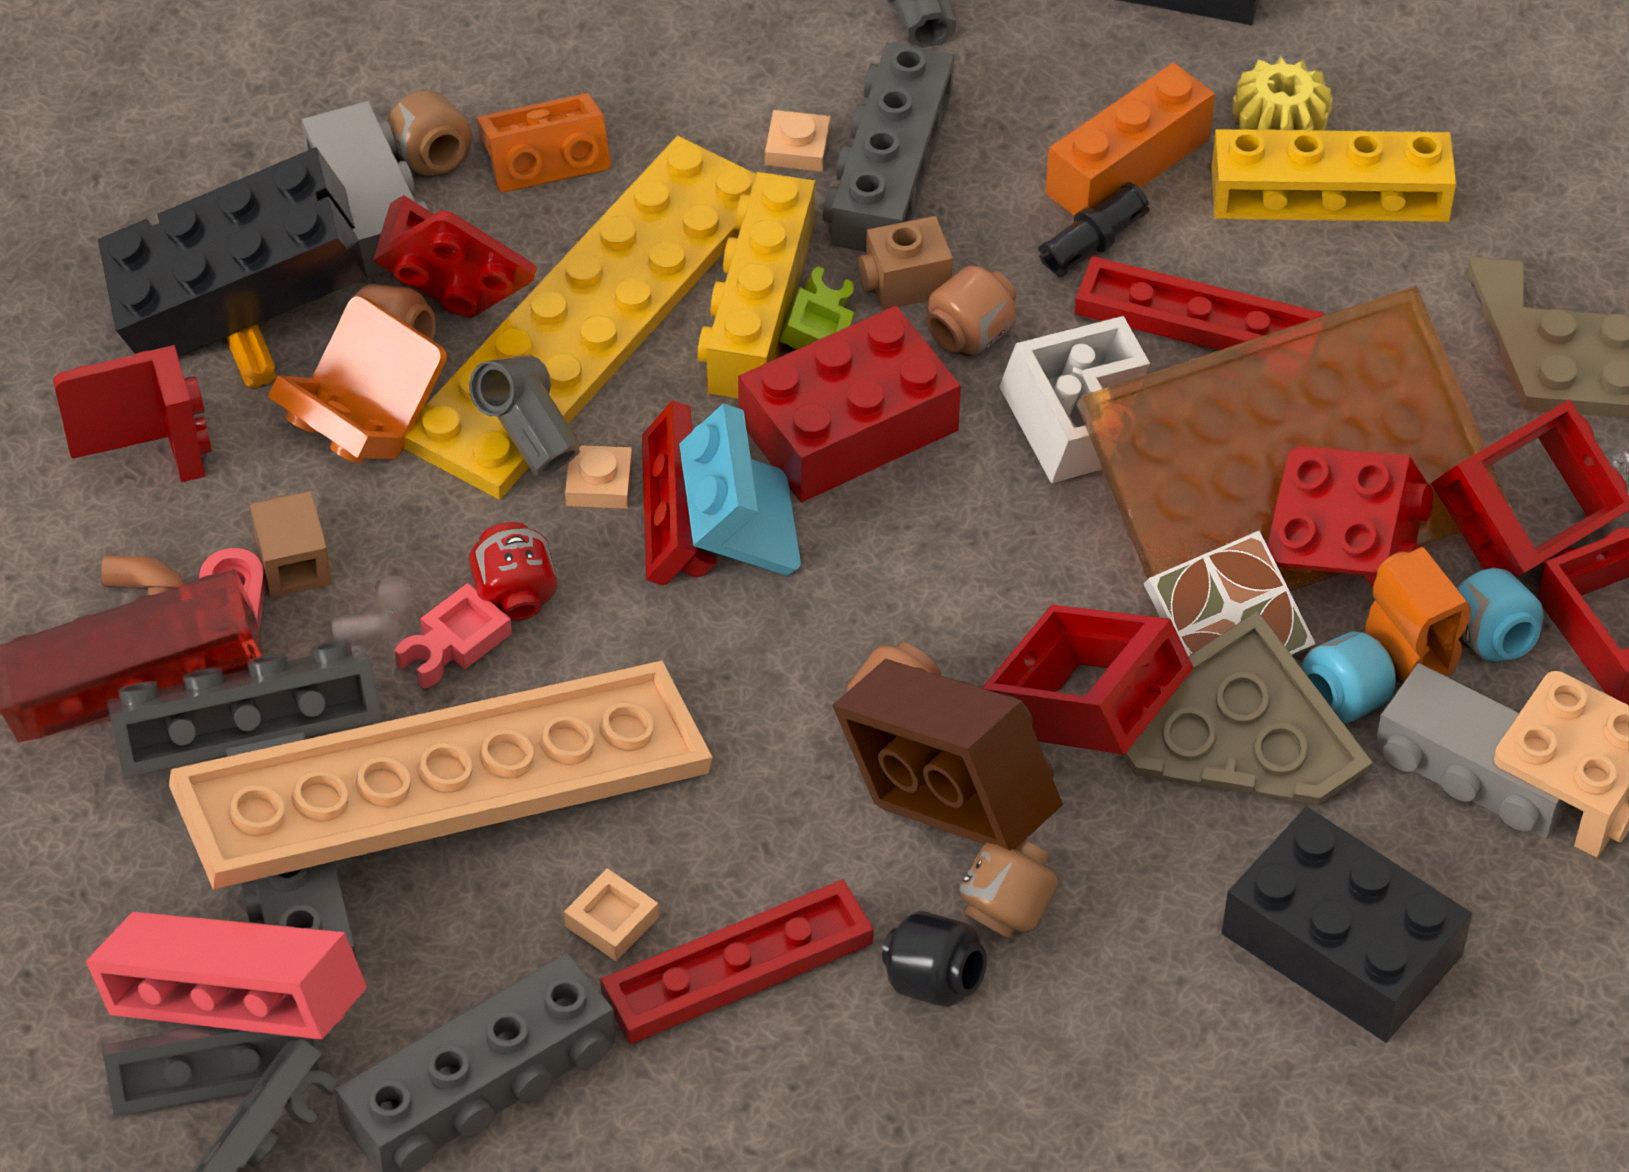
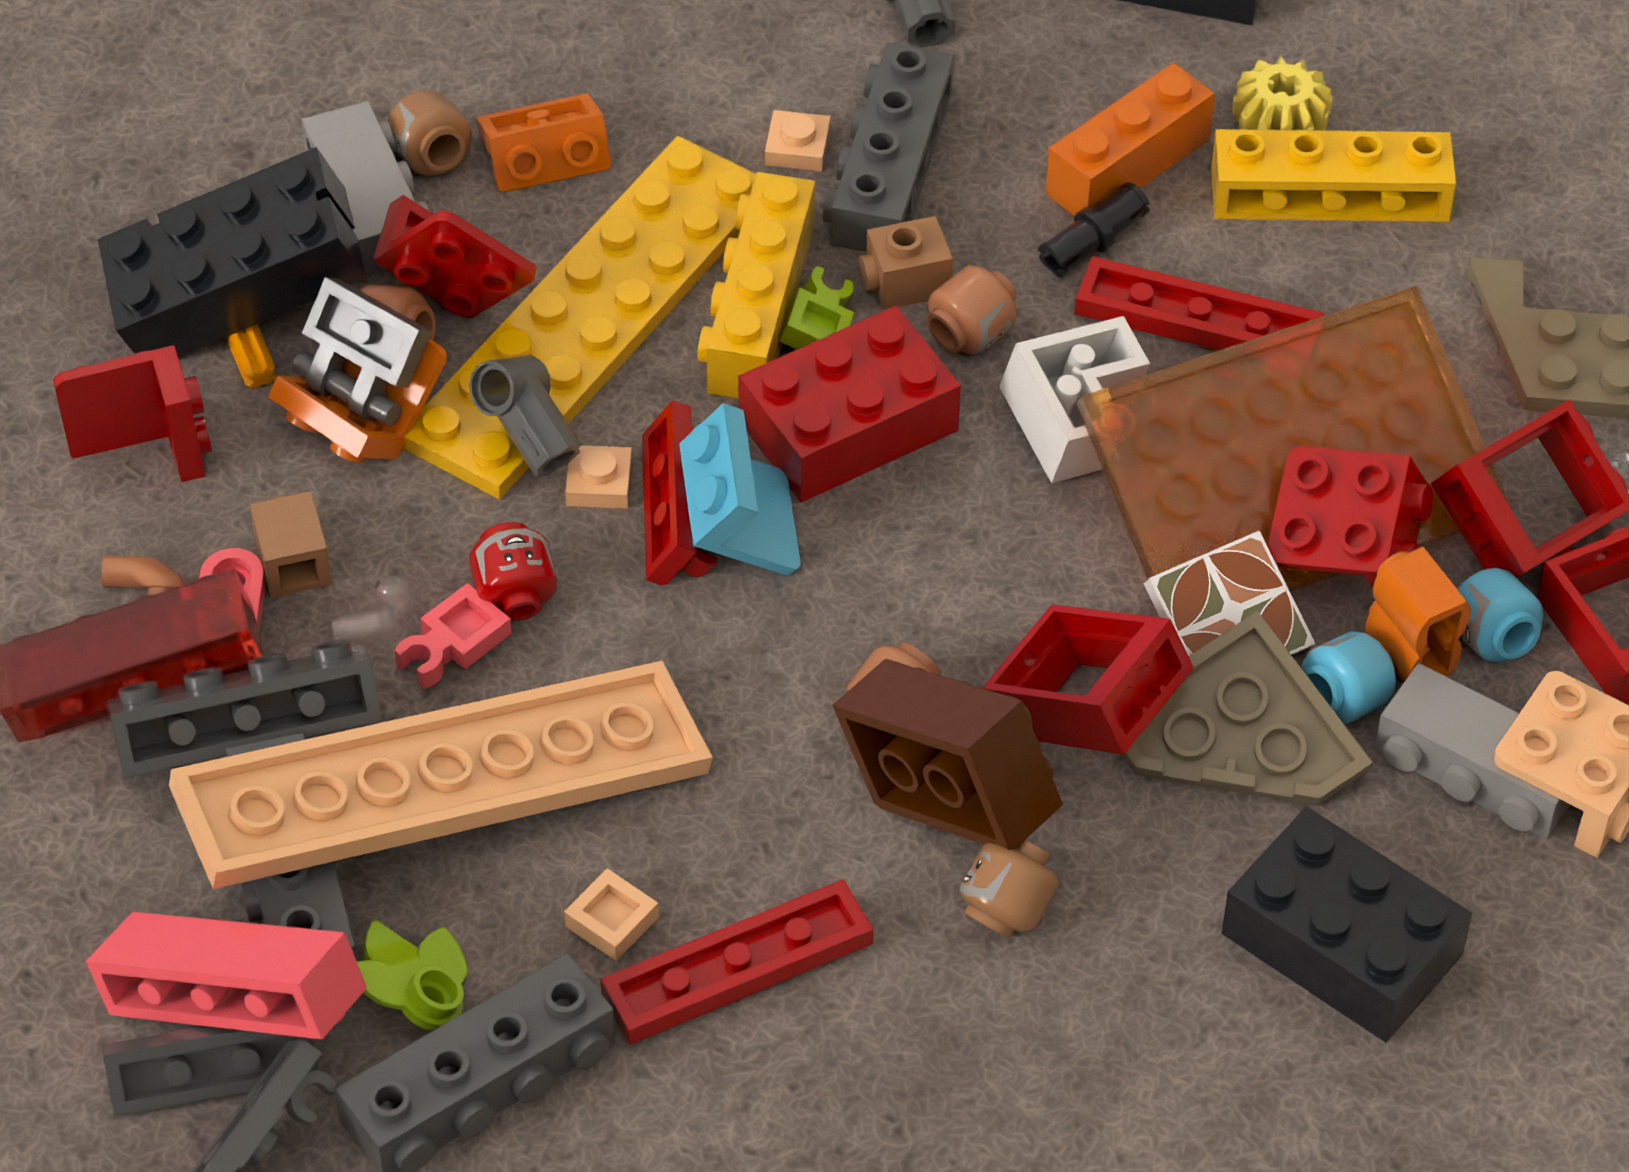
(367, 334): none -> plate
(414, 979): none -> lime plate
(934, 959): black head -> none

